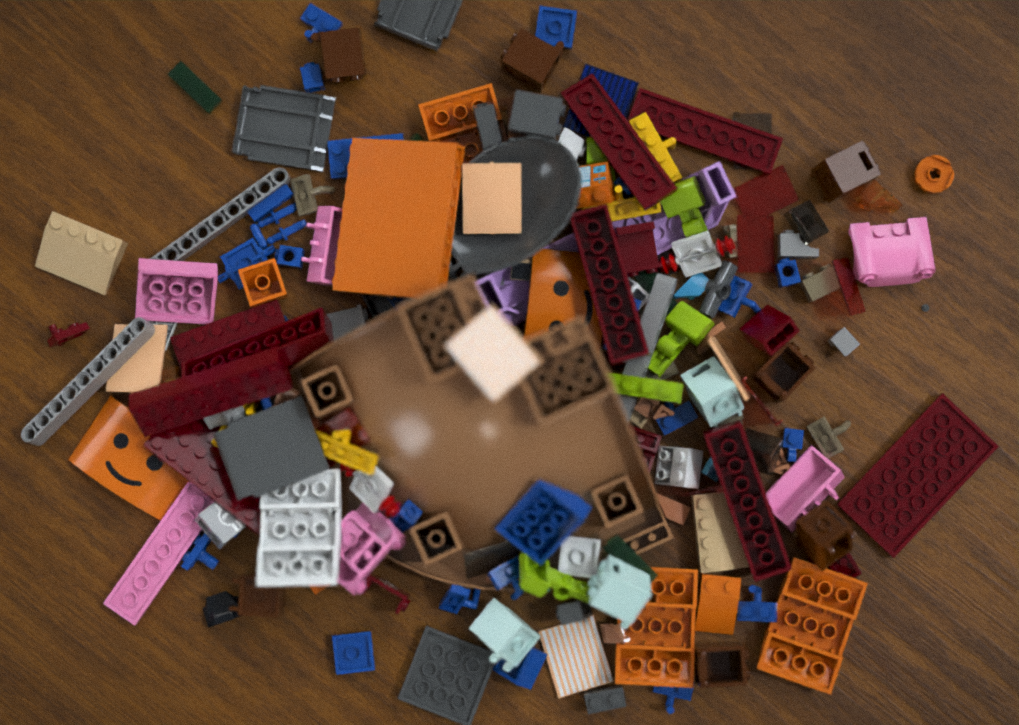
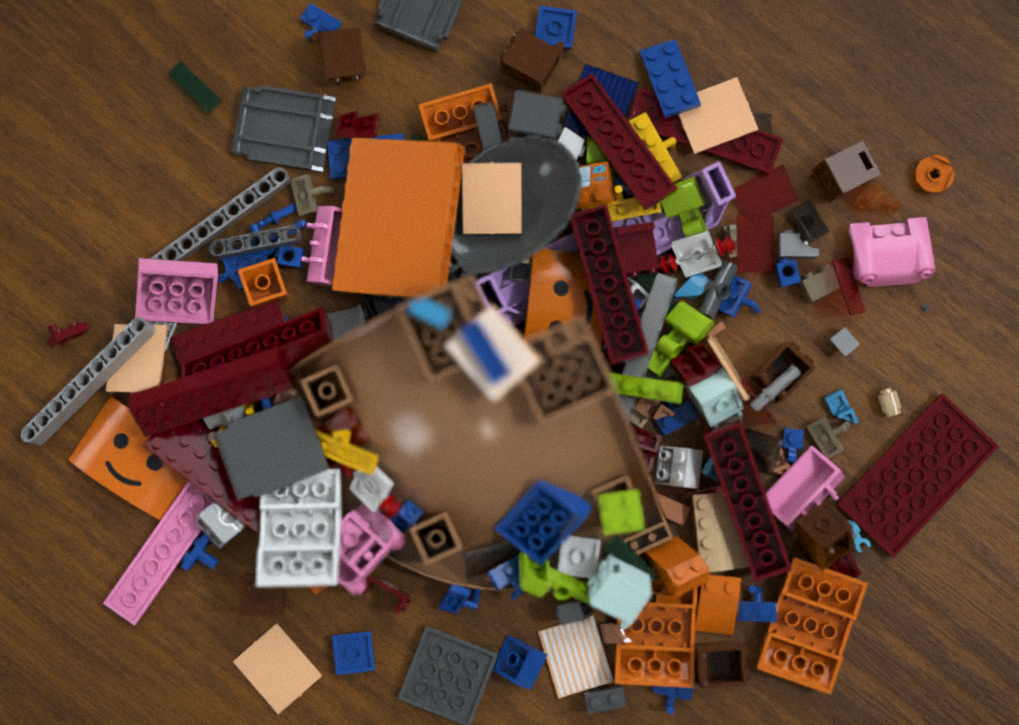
(80, 253): tan slope -> none
(217, 608): black slope -> none
(264, 244): none -> dark grey beam
(270, 203): blue piece -> none
(277, 668): none -> light nougat piece
(312, 77): blue brick -> none
(353, 126): none -> dark red slope
(430, 312): none -> dark azure piece
(485, 351): none -> blue plate
(504, 634): light aqua container -> none
(621, 512): none -> lime plate
(670, 78): none -> blue plate
(678, 566): none -> orange slope
(696, 365): none -> dark red slope
(720, 118): none -> light nougat piece
(769, 330): dark red brick -> none
(775, 388): none -> light grey axle
(839, 406): none -> dark azure slope
(858, 540): none -> medium azure plate
(889, 402): none -> tan brick

